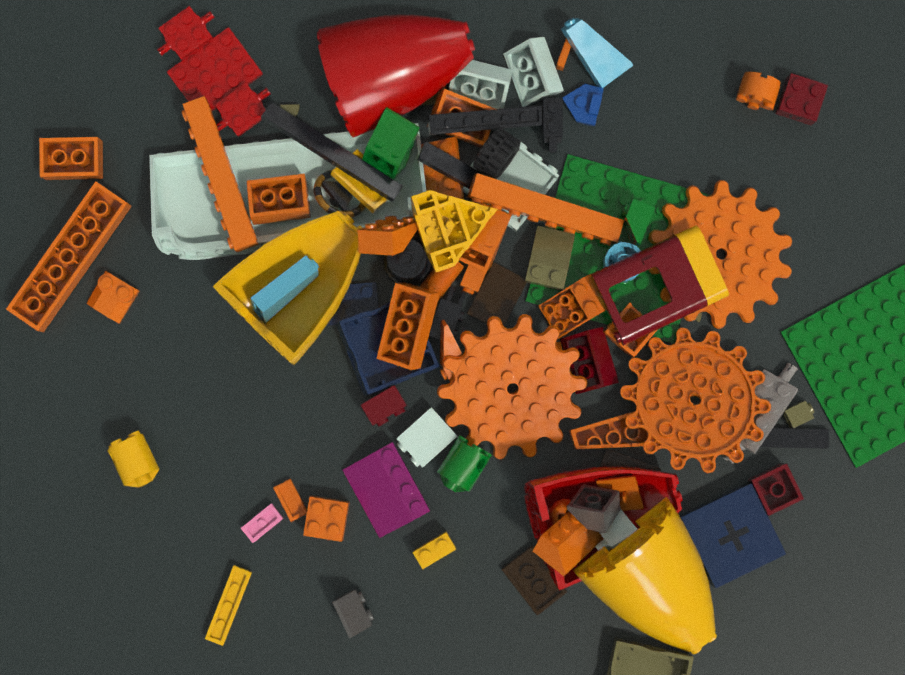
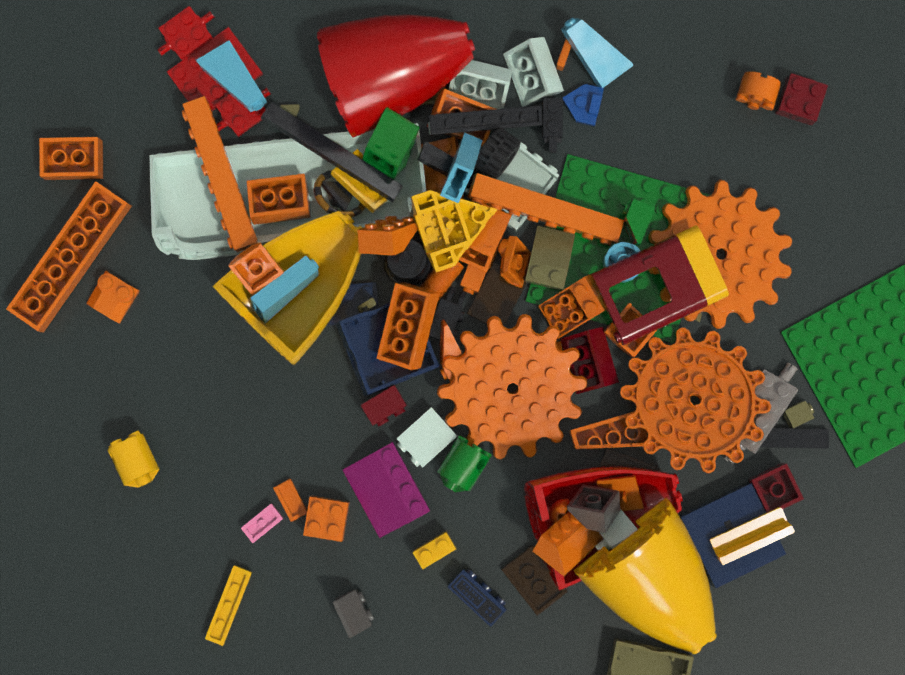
(231, 74): none -> medium azure slope
(255, 268): none -> orange slope
(367, 305): none -> olive tile
(461, 168): none -> medium azure slope
(477, 596): none -> brick
(514, 260): none -> orange slope
(751, 536): none -> panel

